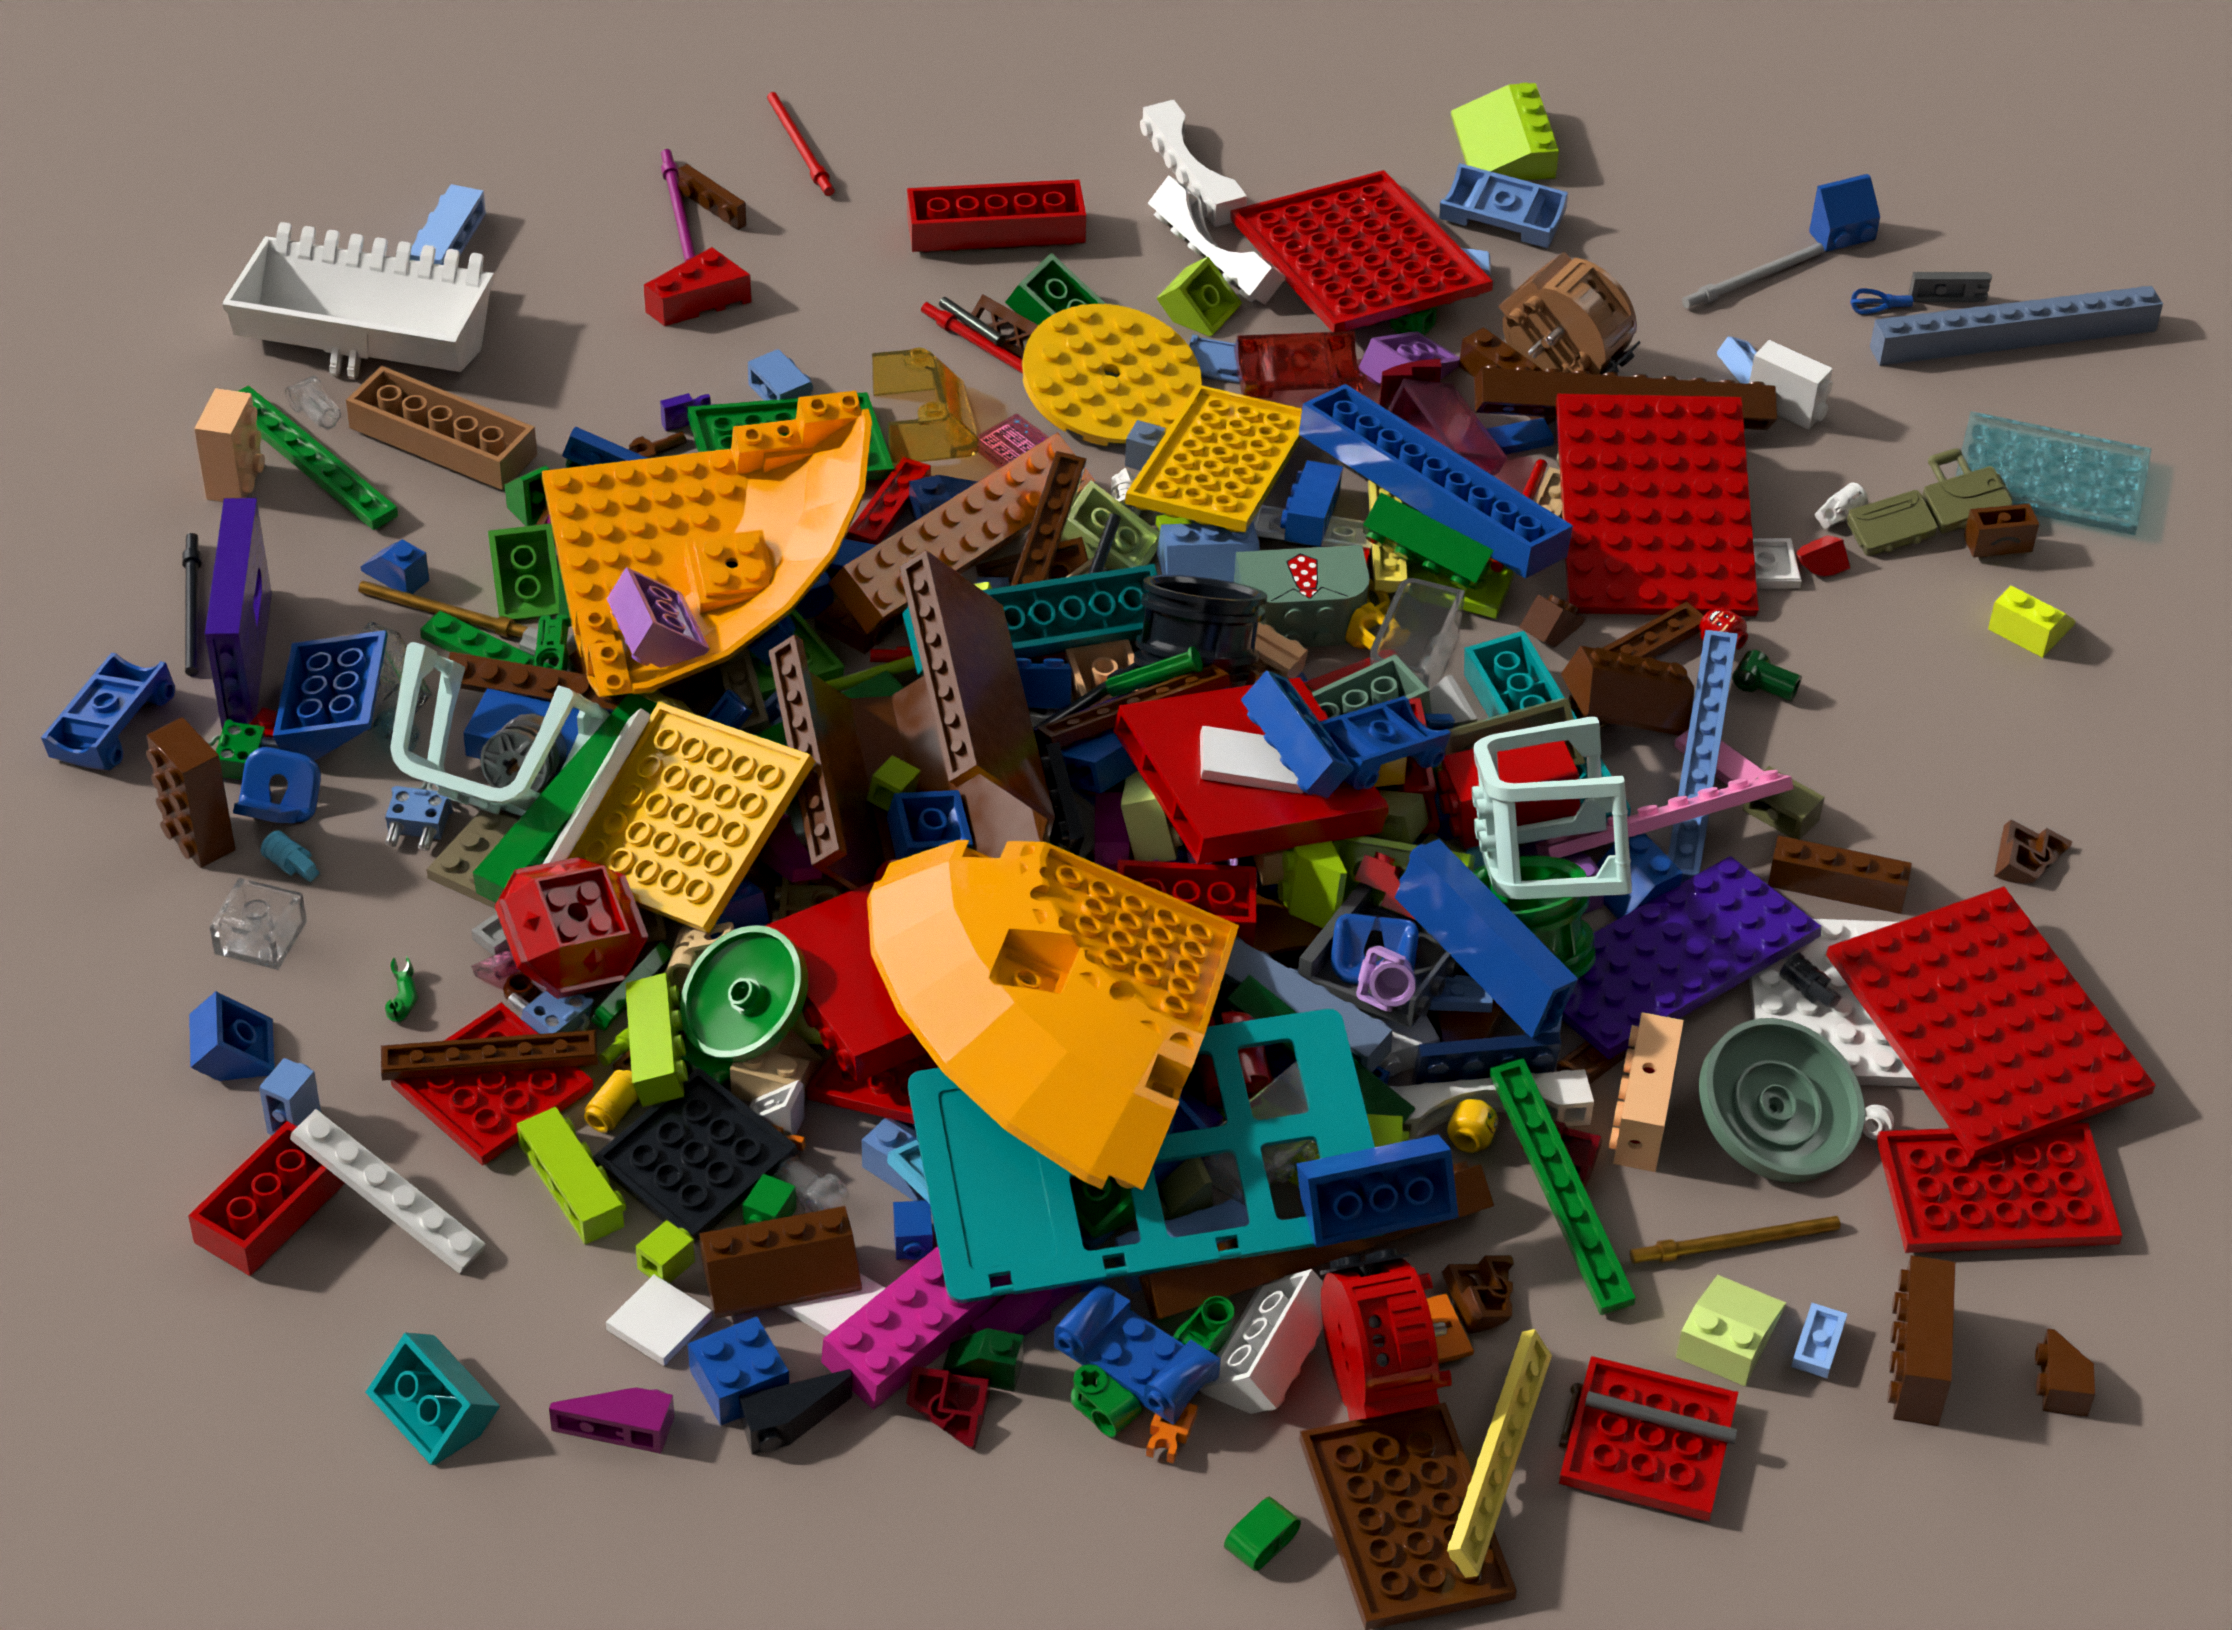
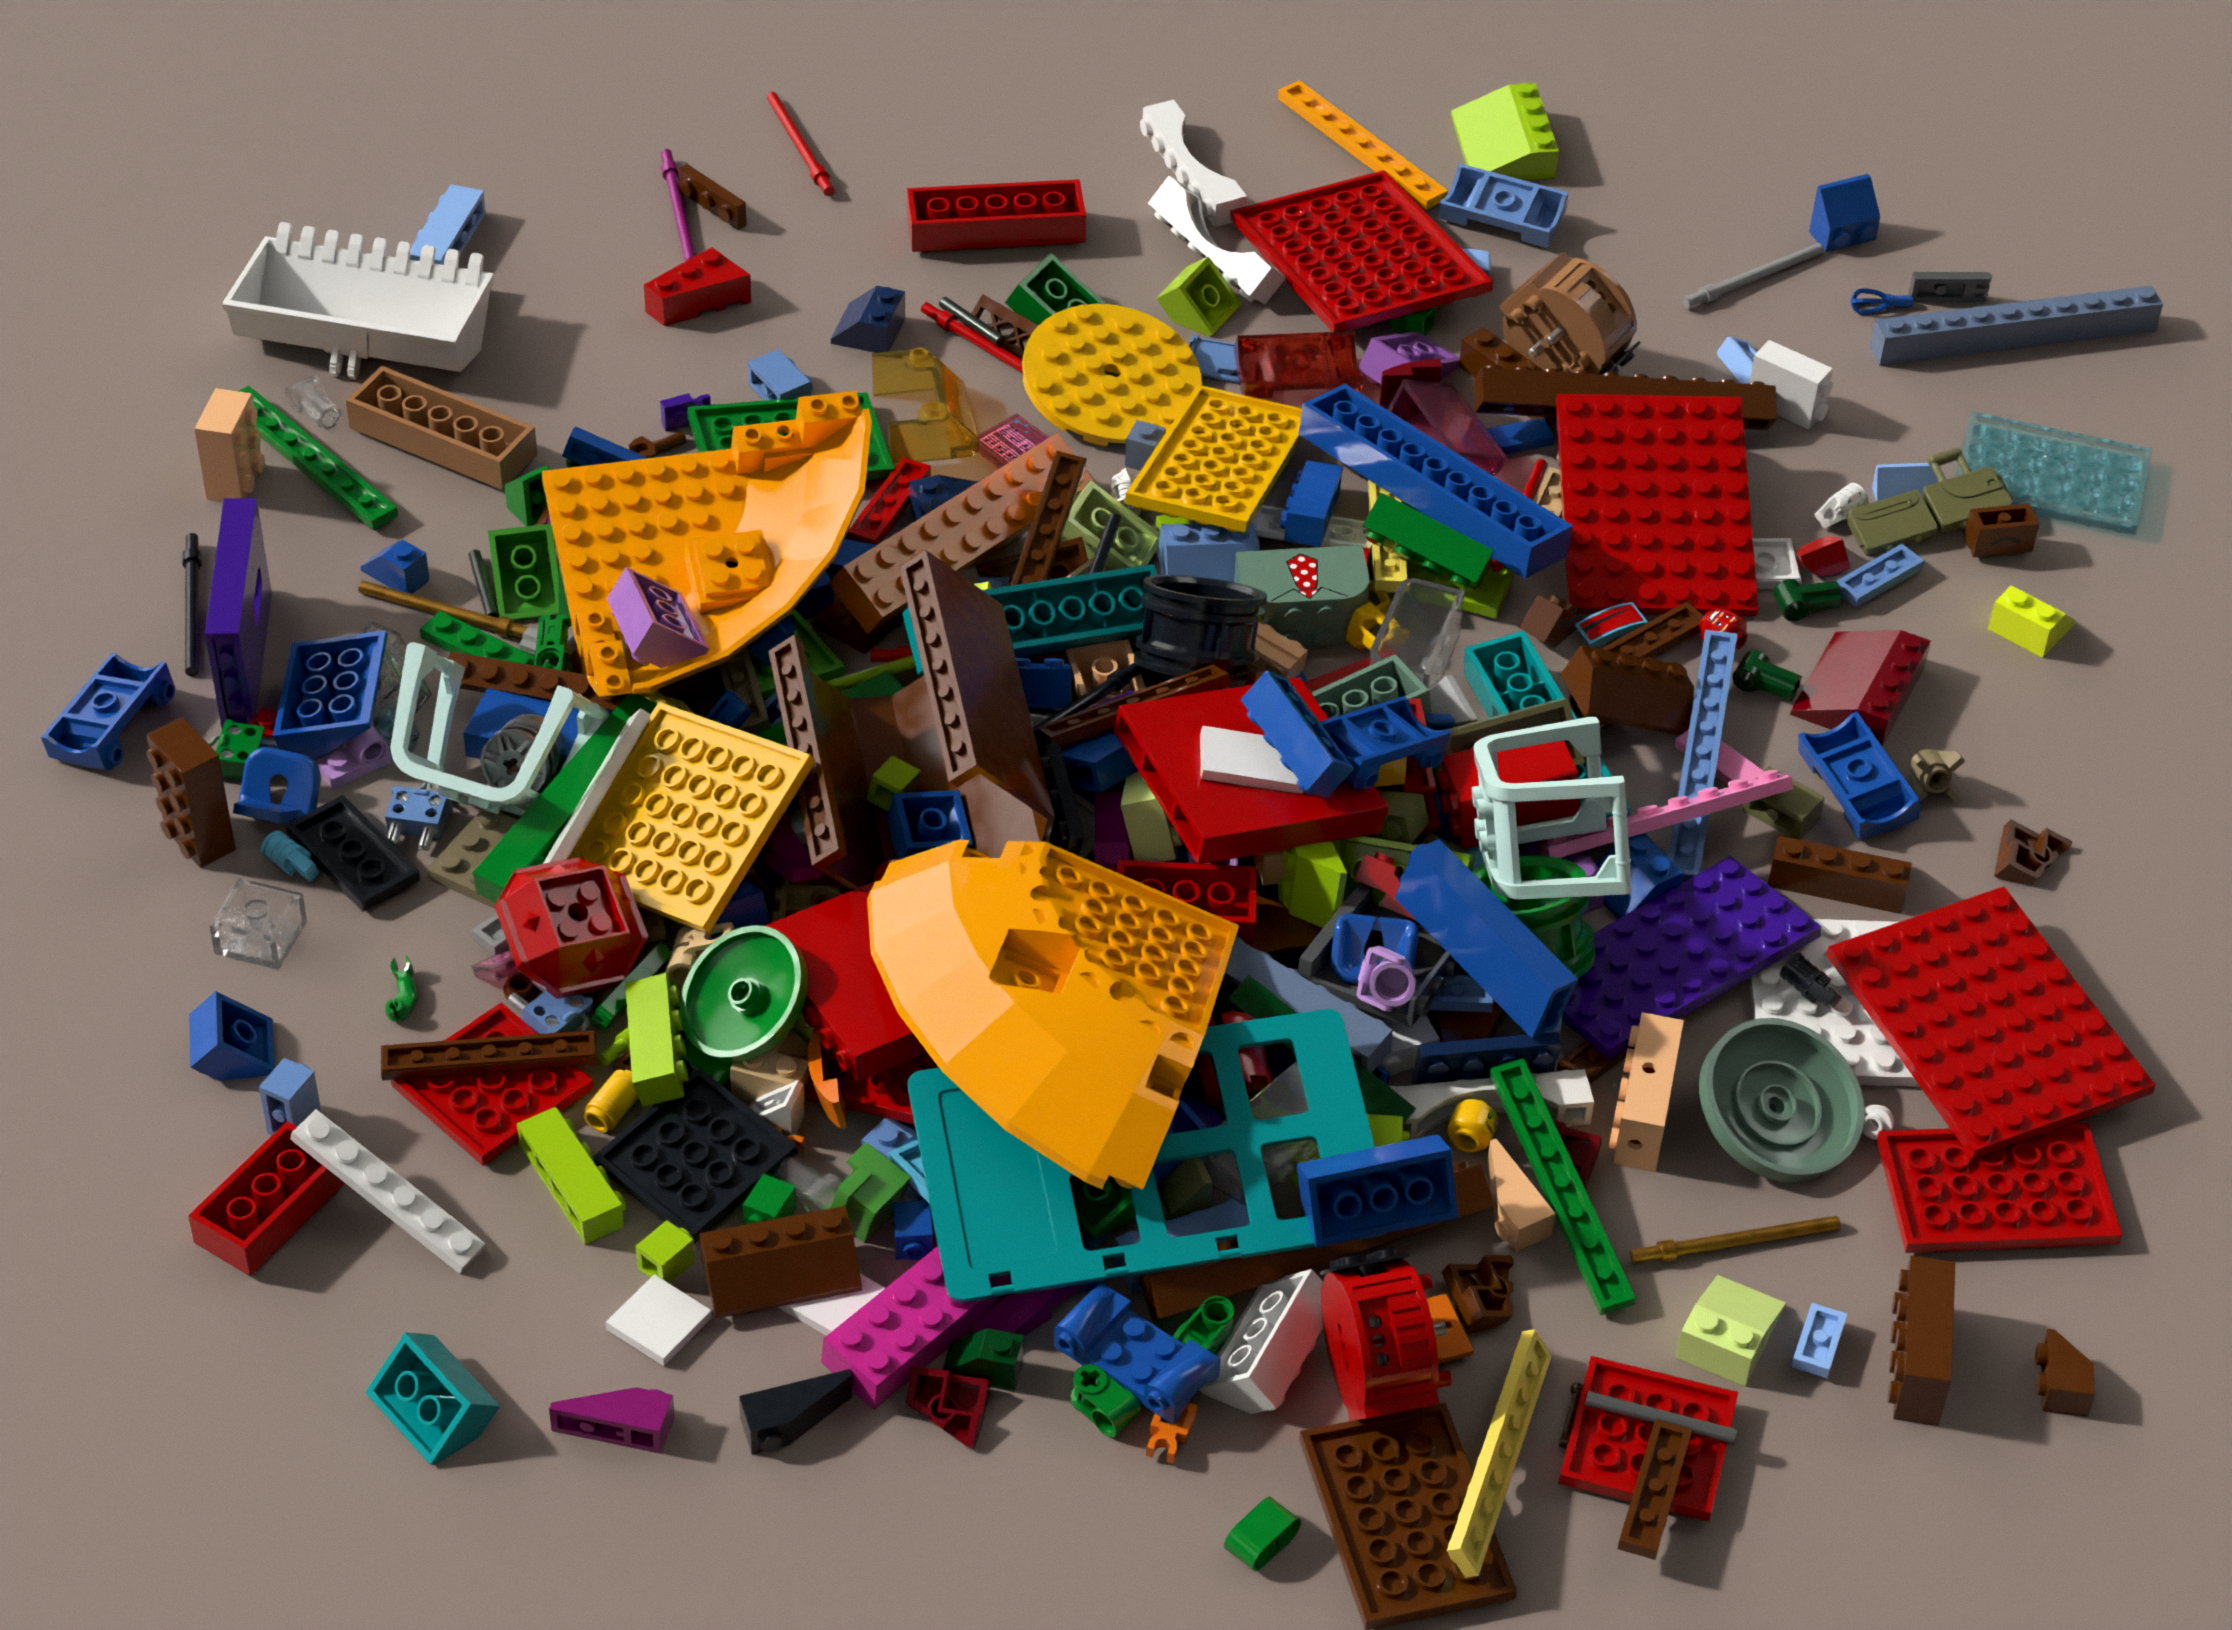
(353, 853): none -> black plate
(359, 757): none -> lavender plate
(483, 583): none -> pearl dark grey bar
(735, 1364): blue brick -> none
(827, 1089): none -> orange slope
(870, 1190): none -> bright green plate
(872, 320): none -> dark blue slope
(1155, 672): green axle -> none
(1361, 143): none -> light orange plate
(1518, 1209): none -> light nougat slope
(1609, 624): none -> slope
(1654, 1489): none -> reddish brown plate
(1798, 600): none -> dark green piece
(1861, 777): none -> blue piece
(1866, 675): none -> dark red slope
(1879, 575): none -> medium blue plate
(1901, 478): none -> light blue slope
(1933, 772): none -> dark tan brick

